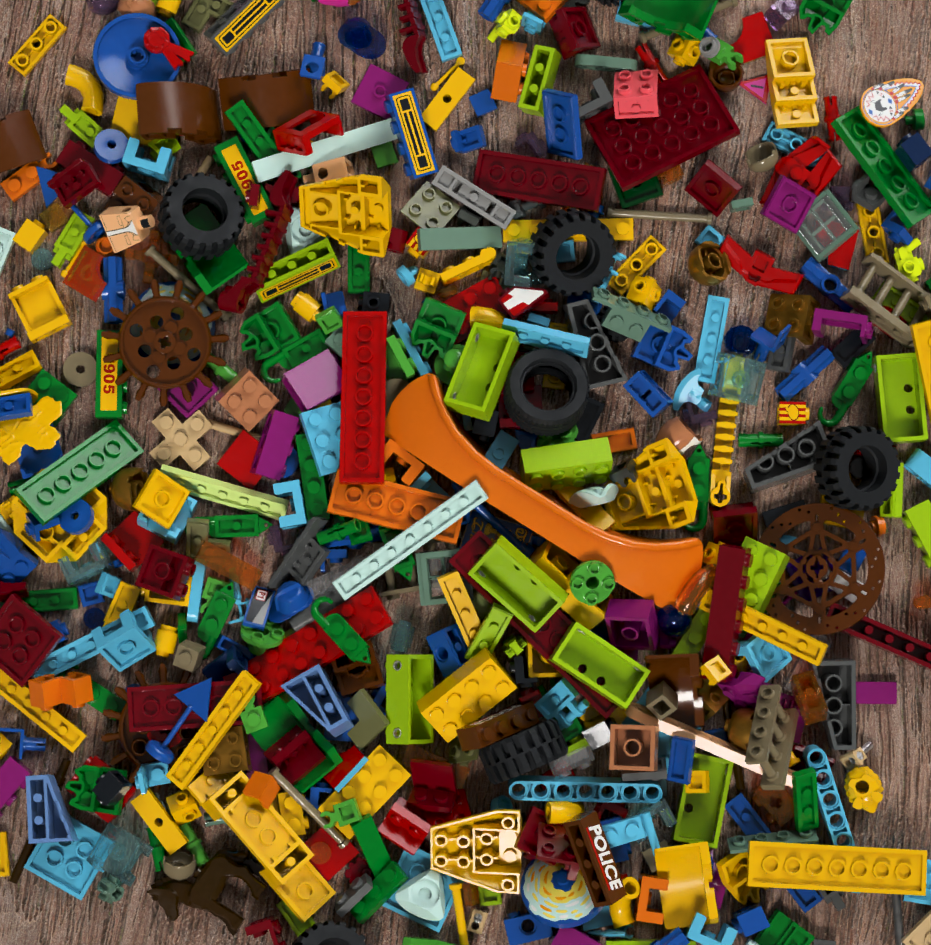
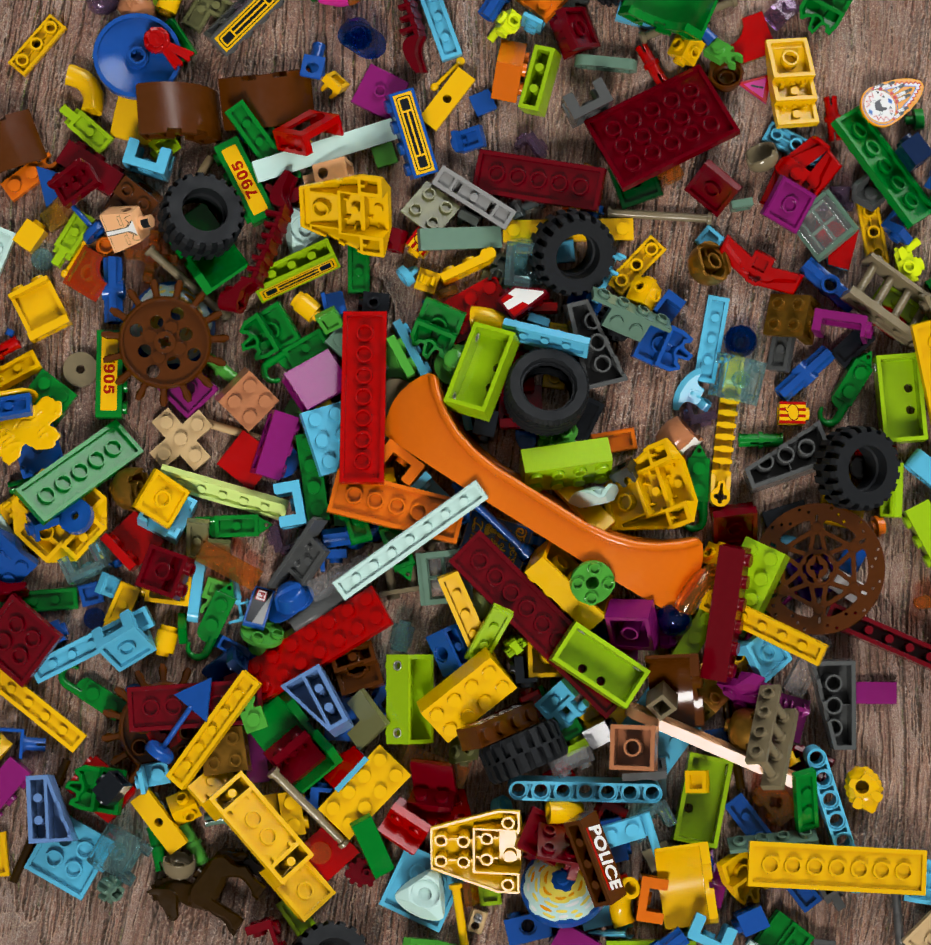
(50, 690): orange brick -> none
(107, 154): piece -> none
(189, 655): dark tan brick -> none
(253, 196): dark red plate -> none
(262, 787): orange panel -> none
(339, 531): green pin -> none
(341, 632): green plate -> none
(345, 813): bright green plate -> none
(347, 900): dark grey plate -> none
(383, 888): green plate -> none
(501, 449): medium azure plate -> none
(518, 583): lime piece -> none
(562, 123): blue tile -> none
(636, 94): coral bracket -> none
(648, 393): blue brick -> none
(681, 760): blue tile -> none
(706, 43): light grey plate -> none
(715, 670): yellow tile -> none
(768, 341): blue bracket -> none
(809, 697): clear orange brick -> none
(855, 757): tan piece -> none

